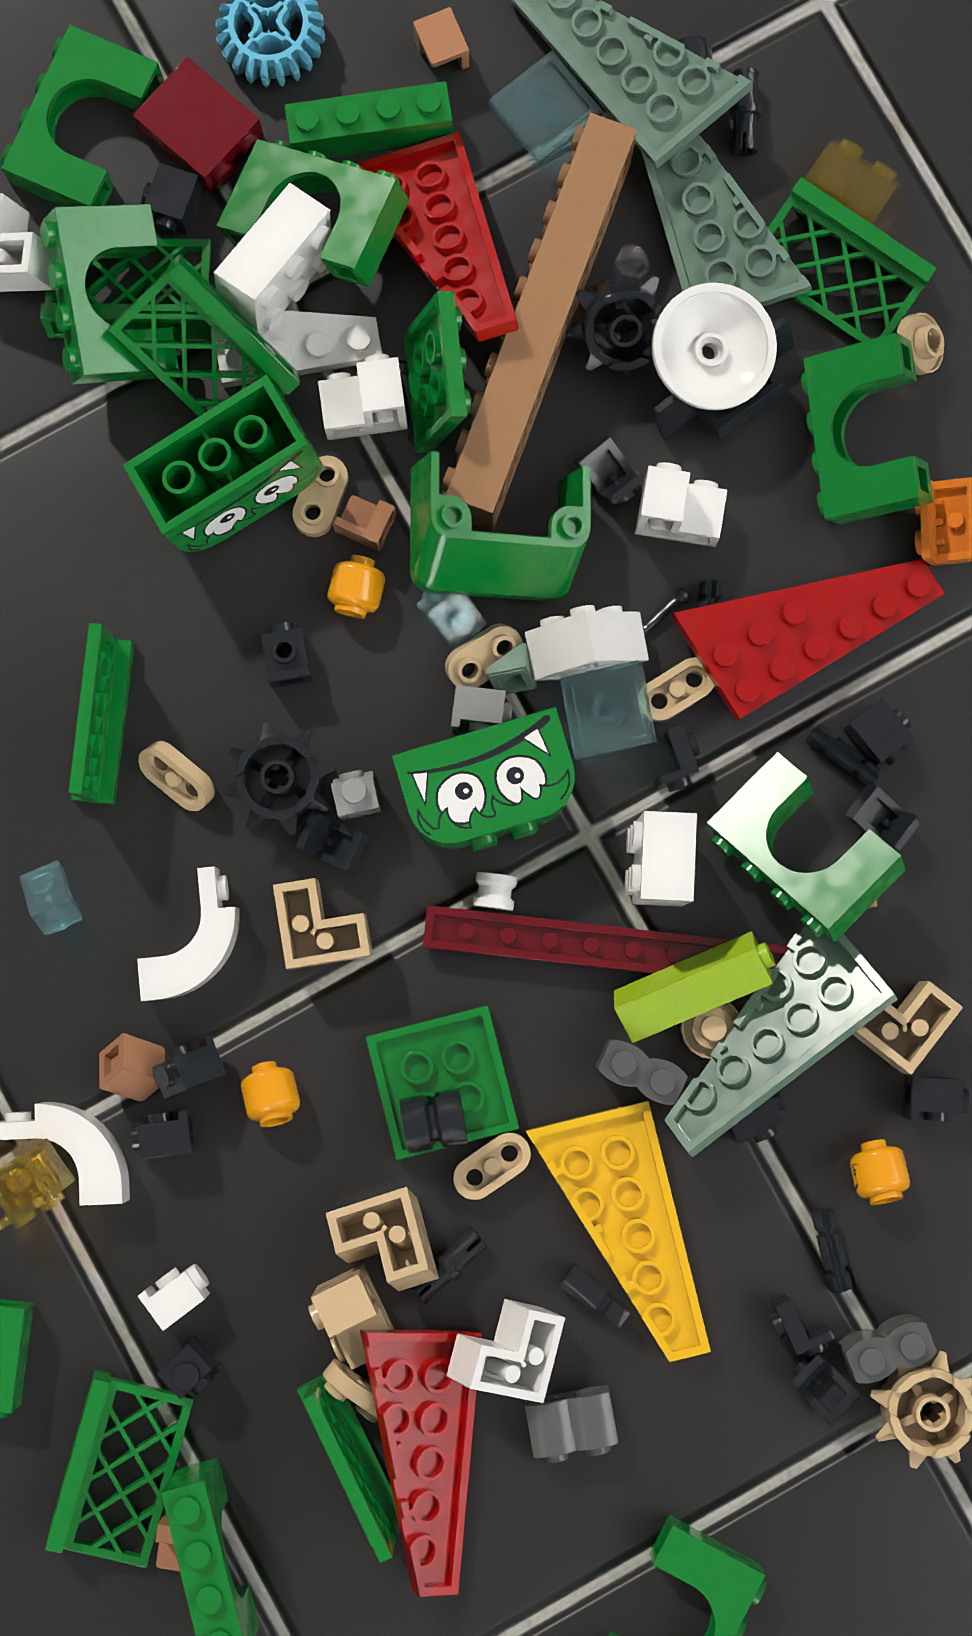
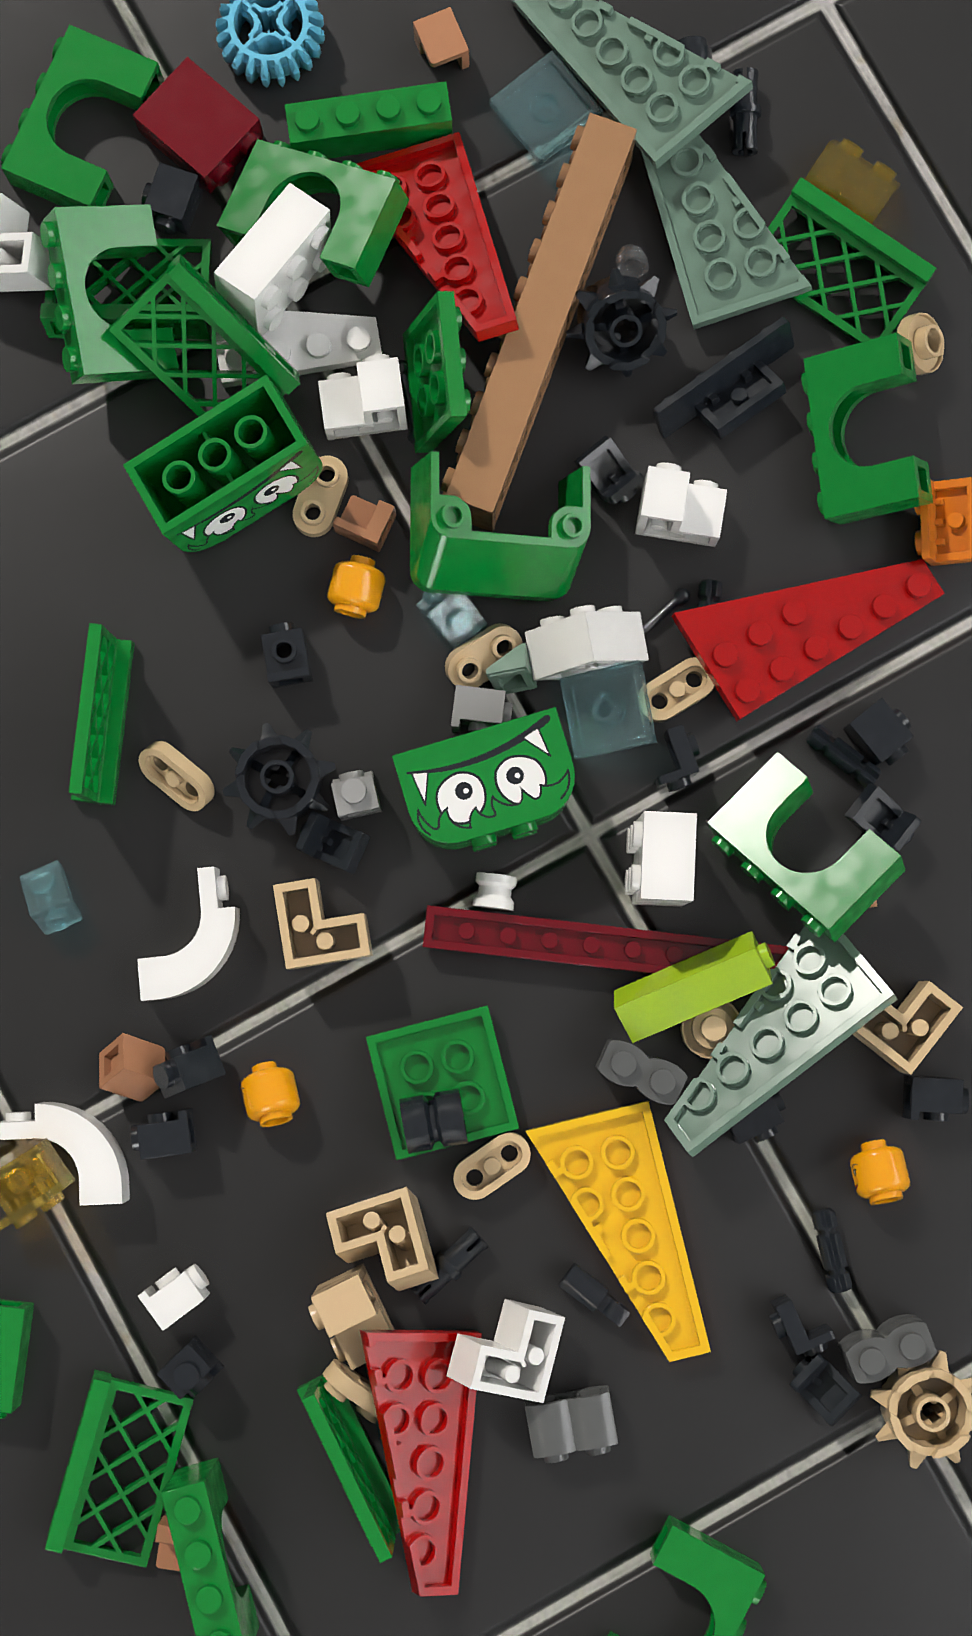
(735, 330): white dish -> none

